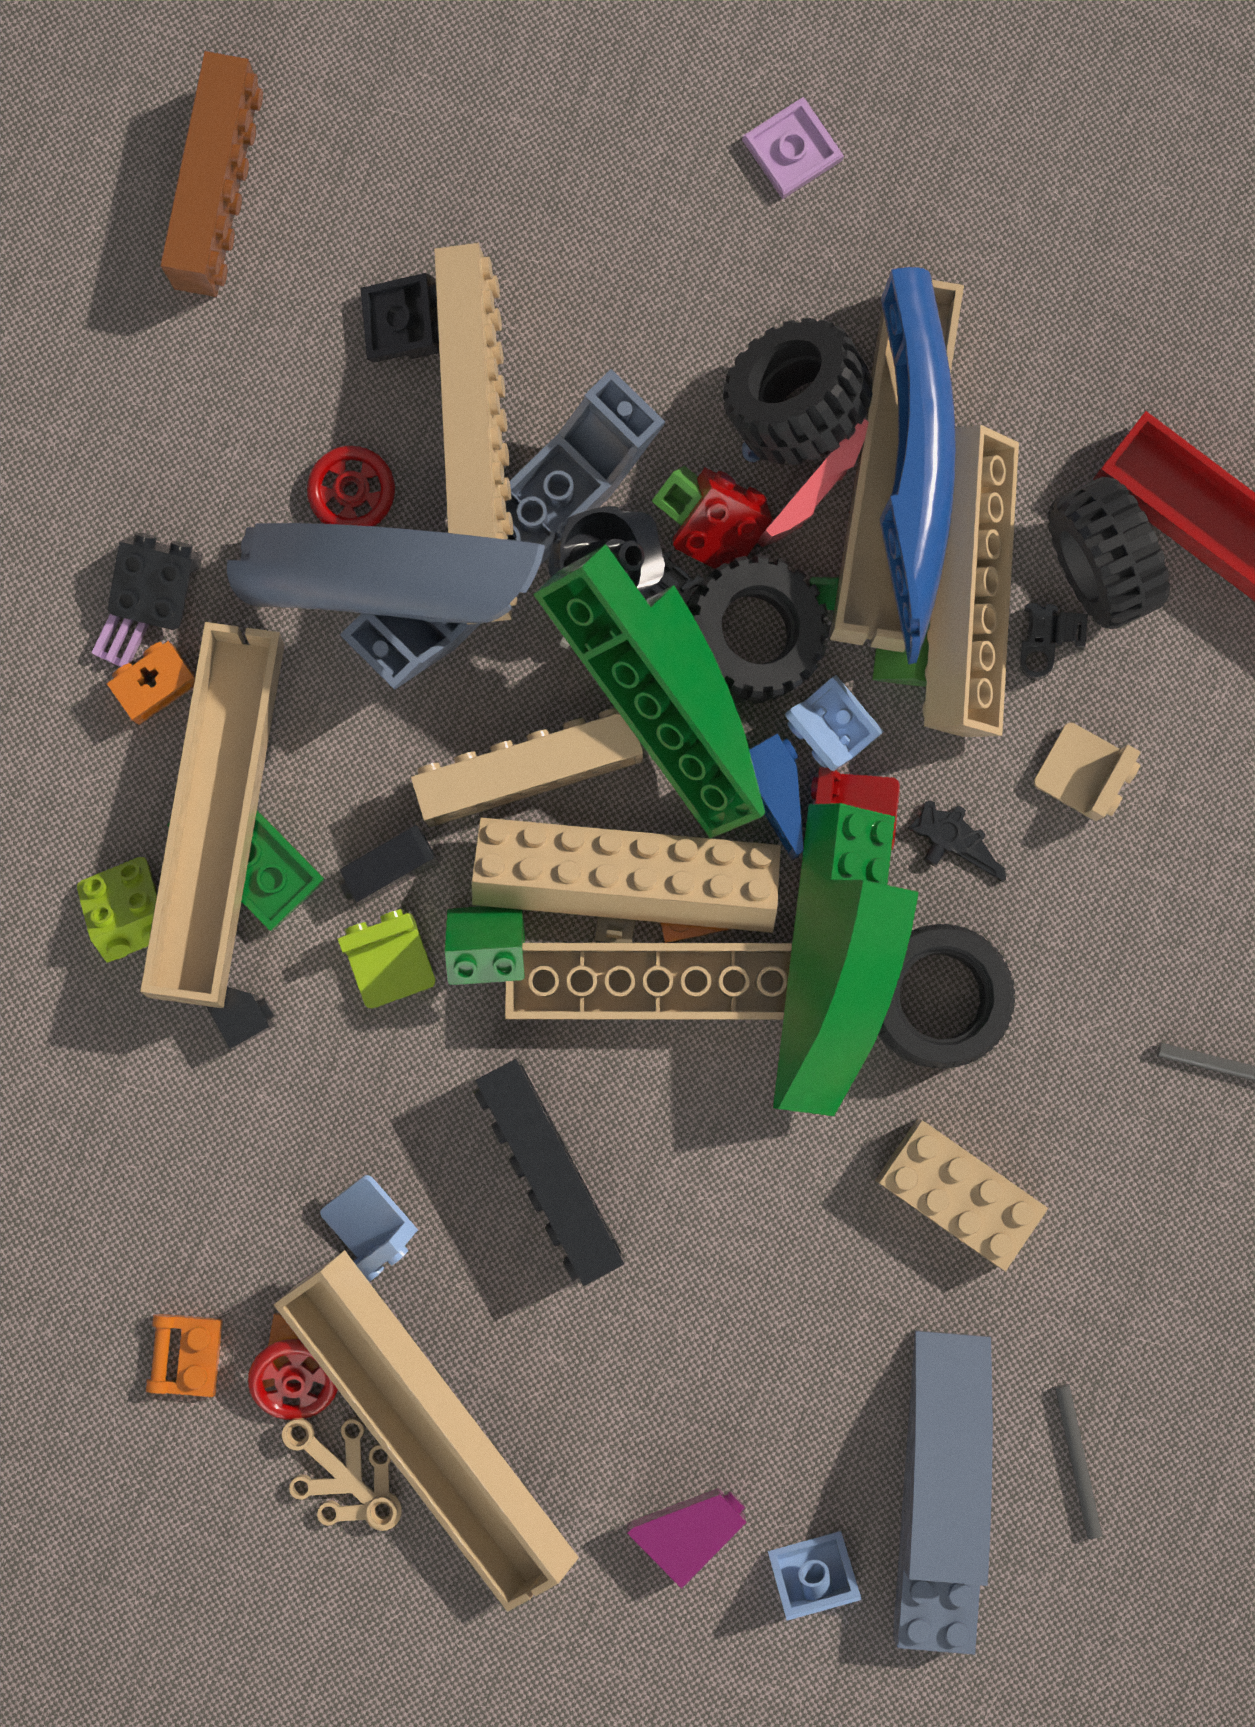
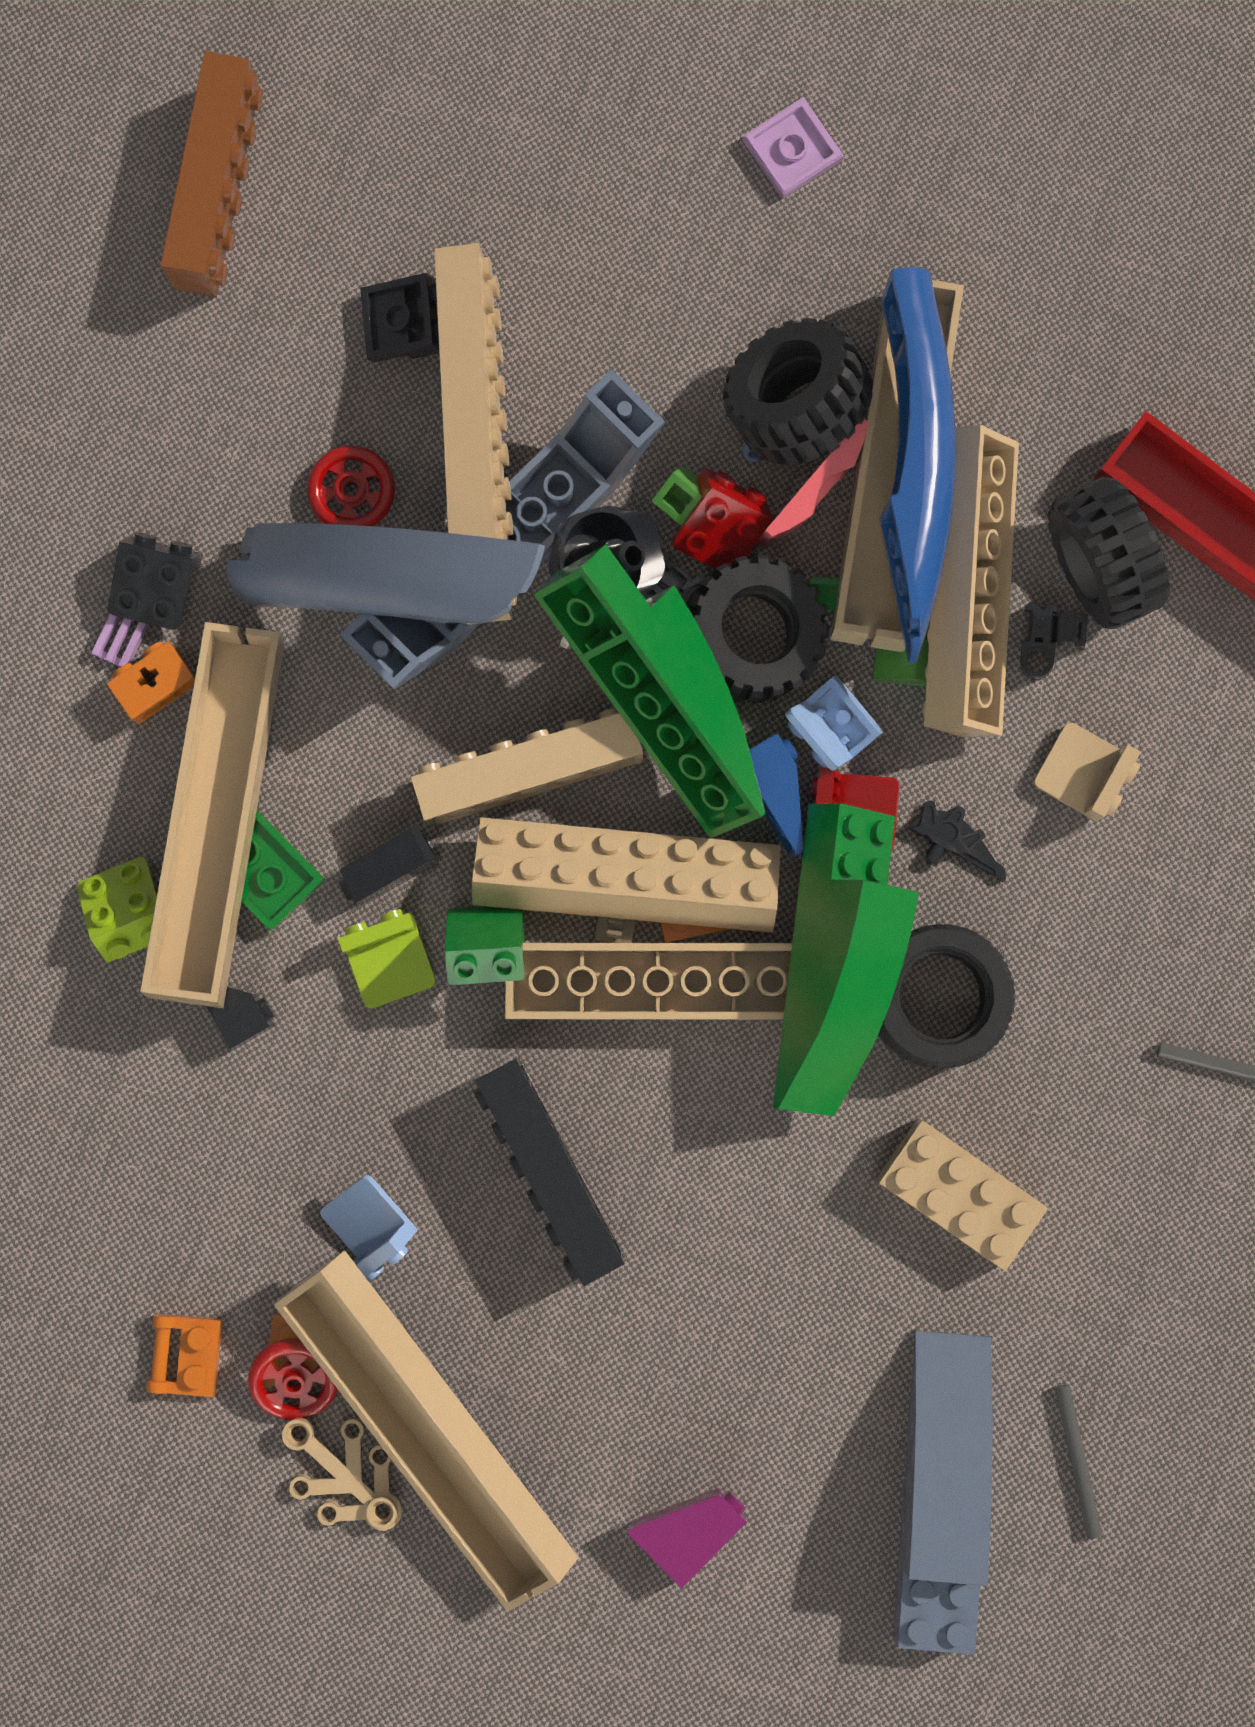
(814, 1575): light blue slope -> none

